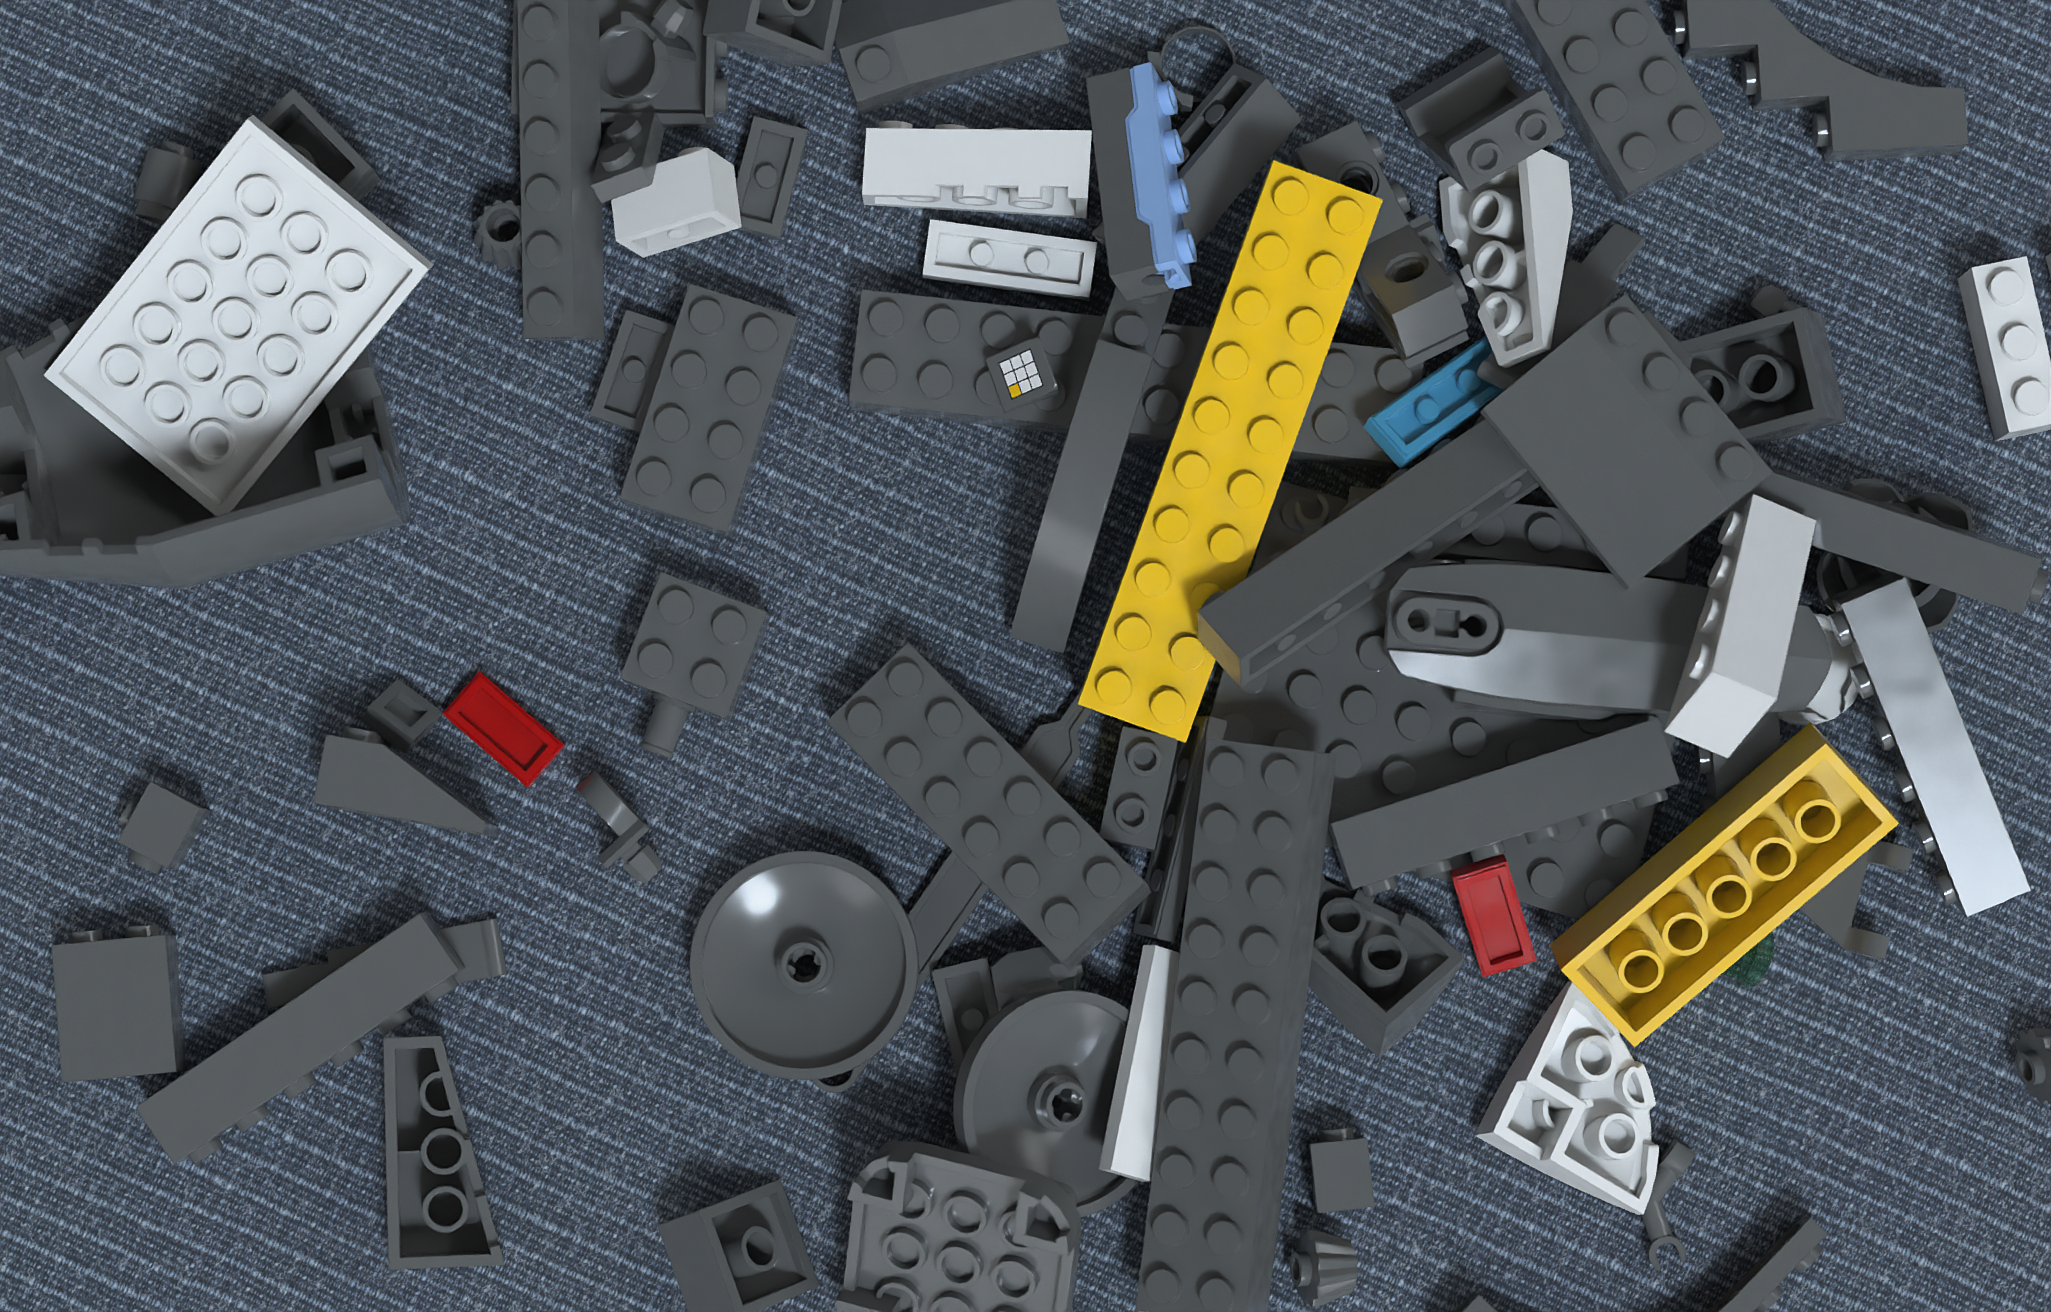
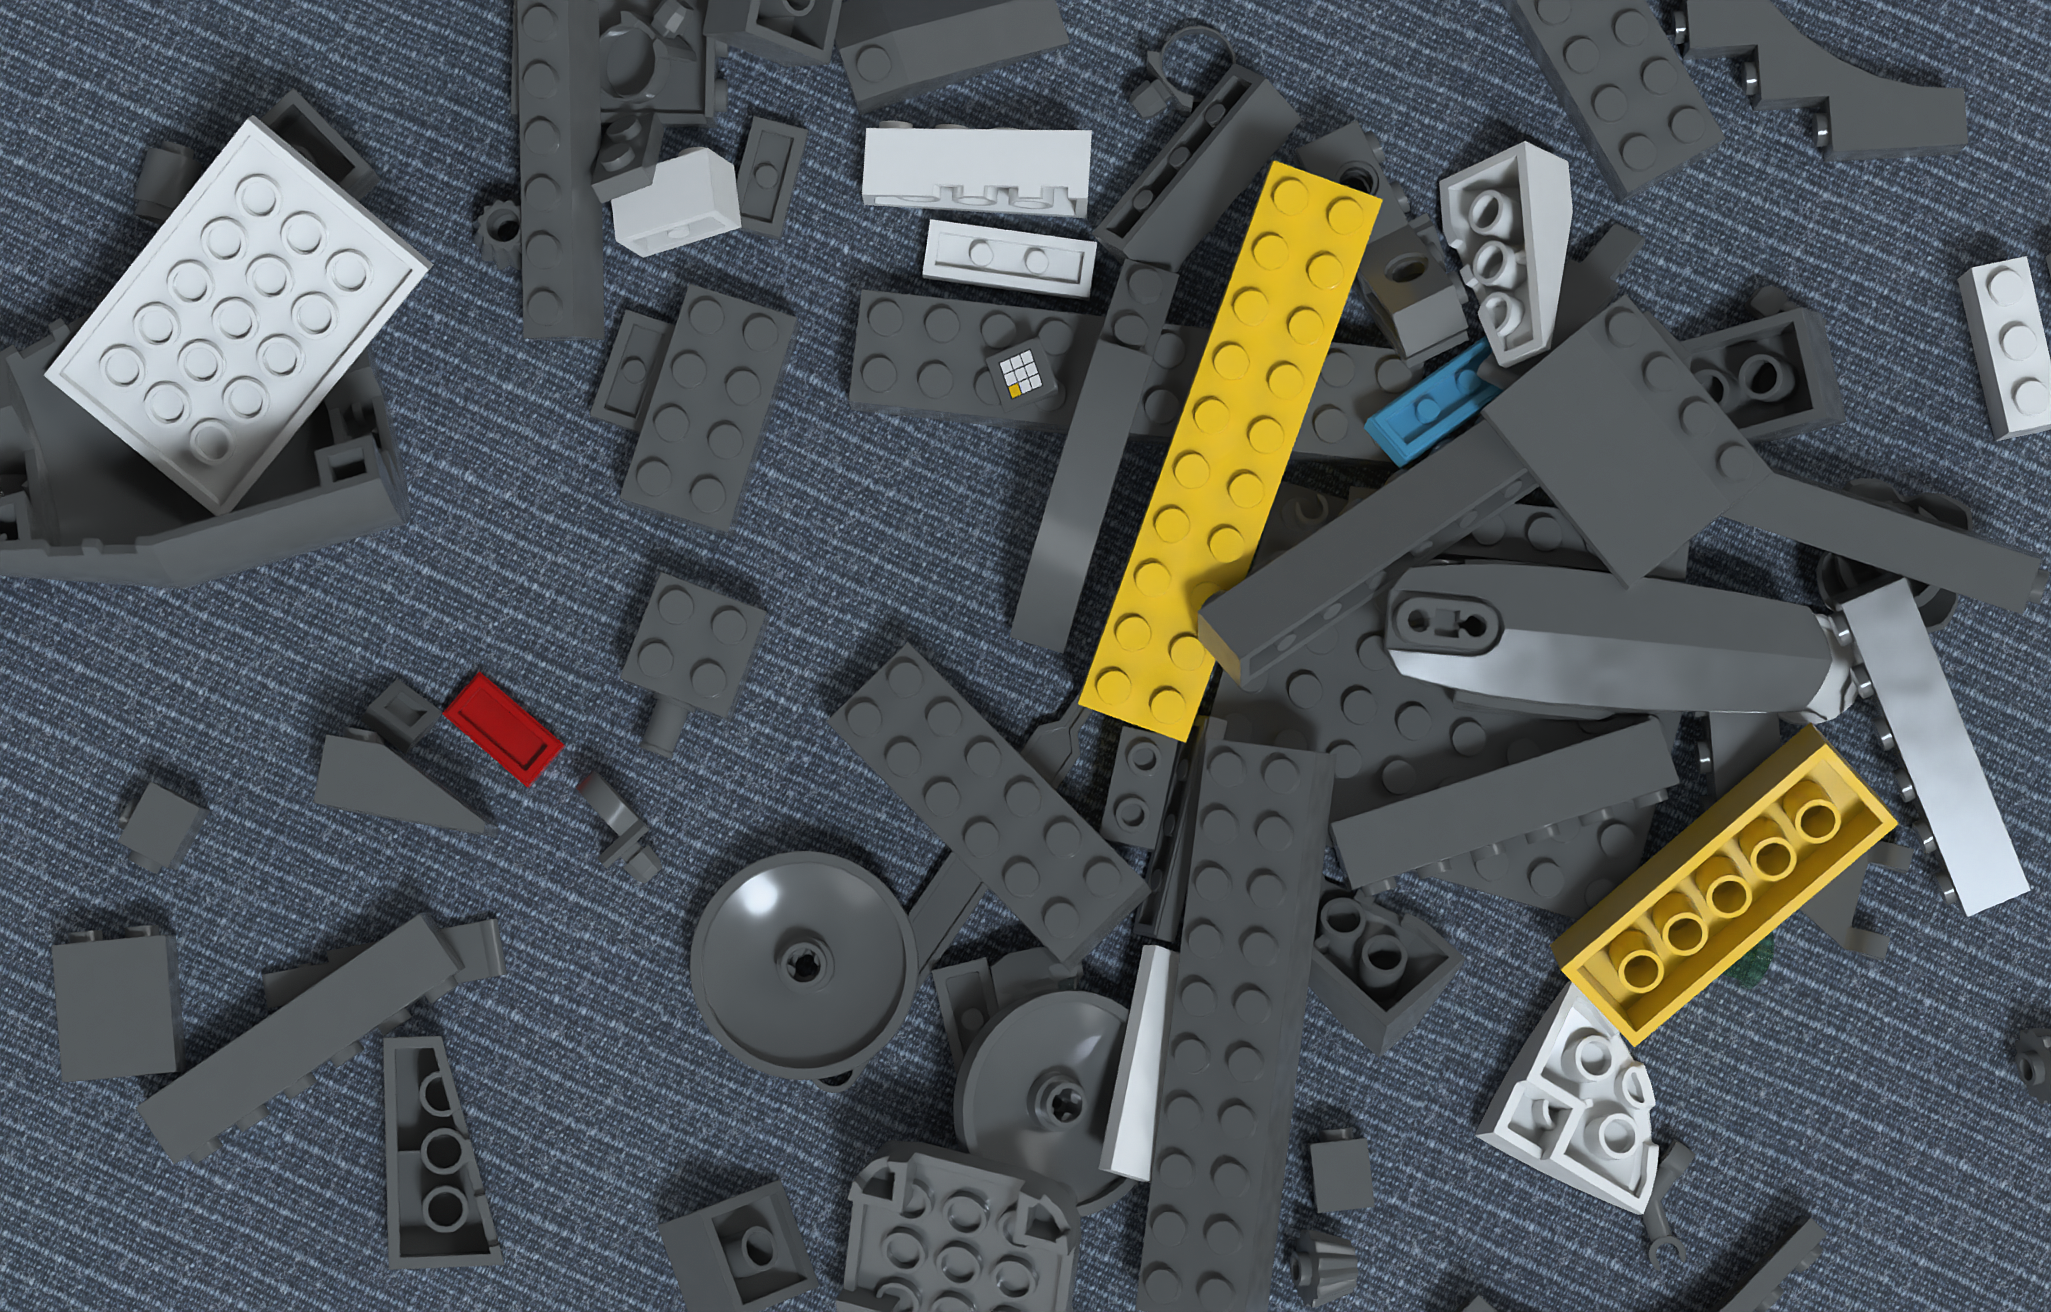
(1140, 181): piece -> none
(1480, 120): dark grey panel -> none
(1493, 915): red tile -> none
(1743, 626): white wedge -> none

